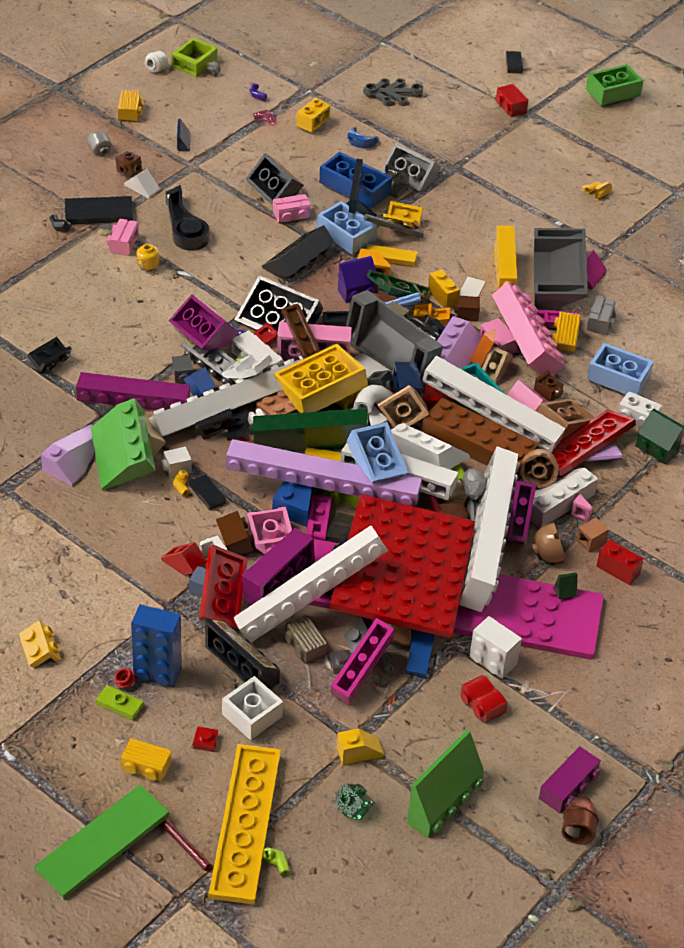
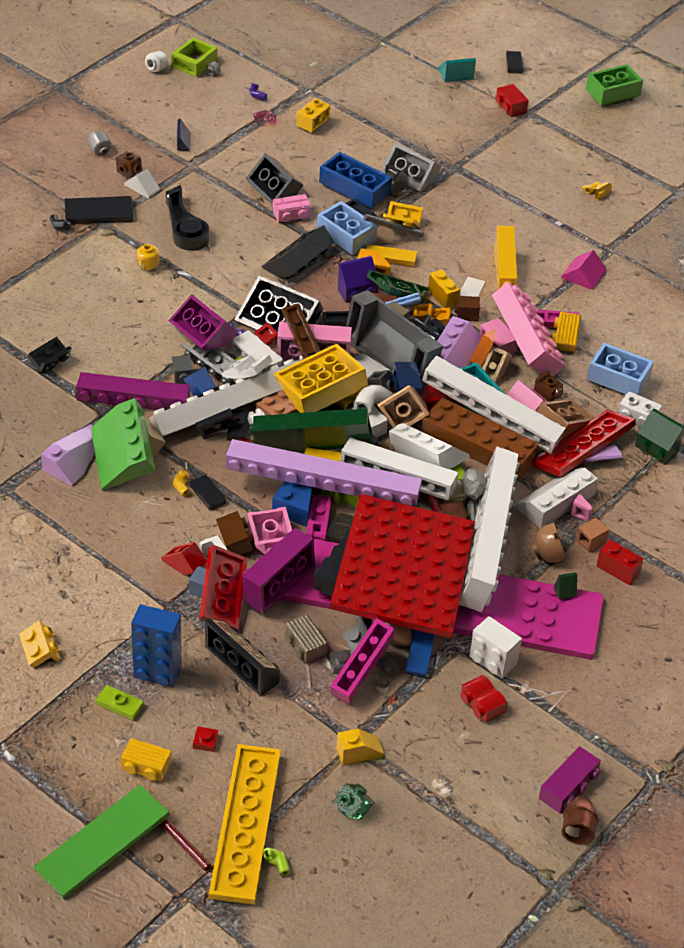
(123, 237): bright pink brick -> none
(125, 678): red plate -> none
(130, 105): yellow brick -> none
(176, 460): white brick -> none
(252, 708): white brick -> none
(310, 584): white brick -> none
(355, 186): black tile -> none
(364, 141): blue helmet -> none
(376, 452): light blue slope -> none
(392, 90): dark grey plant -> none
(445, 786): bright green slope -> none
(458, 69): none -> teal slope
(521, 512): magenta brick -> none
(539, 468): medium nougat cylinder -> none
(559, 267): dark grey slope -> none
(602, 315): light grey brick -> none

